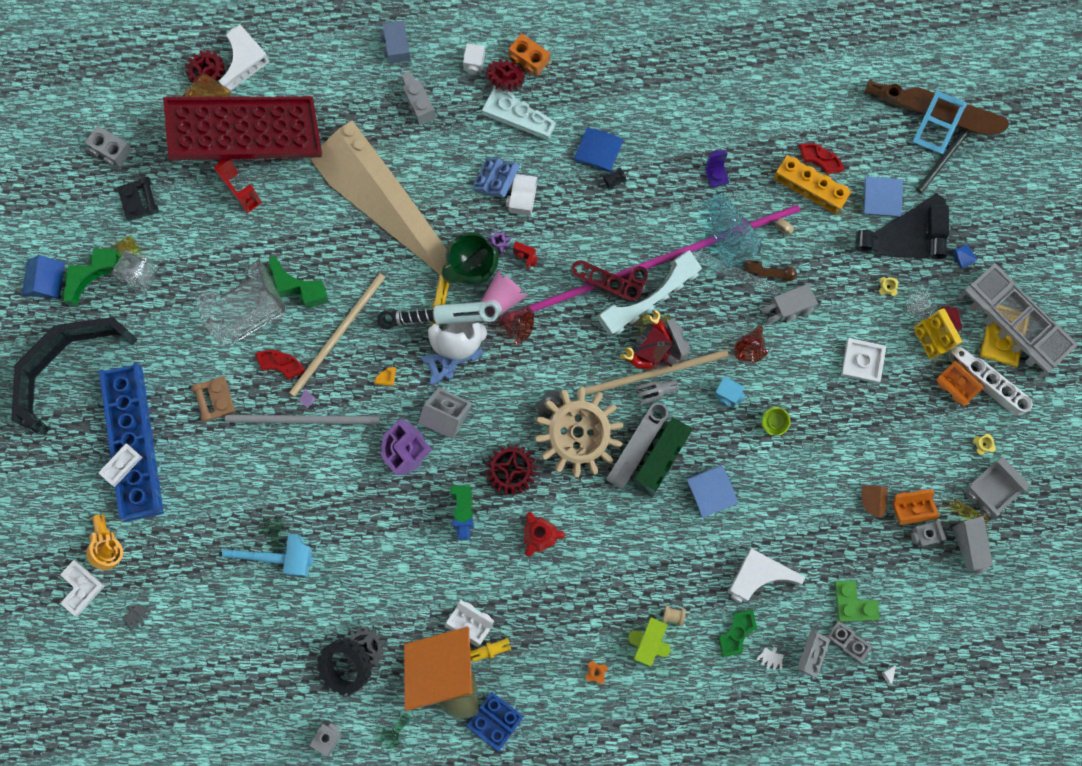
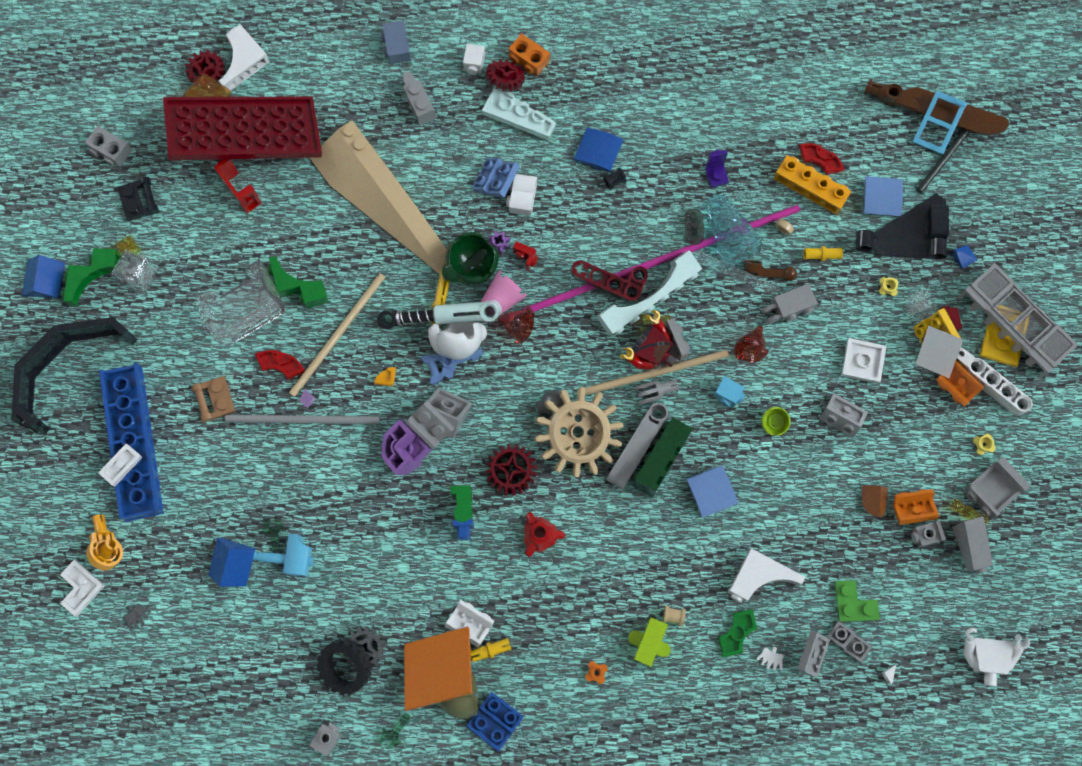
(231, 563): none -> blue slope
(429, 424): none -> light grey bracket
(694, 228): none -> clear smoke plate
(823, 253): none -> yellow pin
(843, 415): none -> light grey bracket
(939, 351): none -> white sticker
(992, 656): none -> white torso

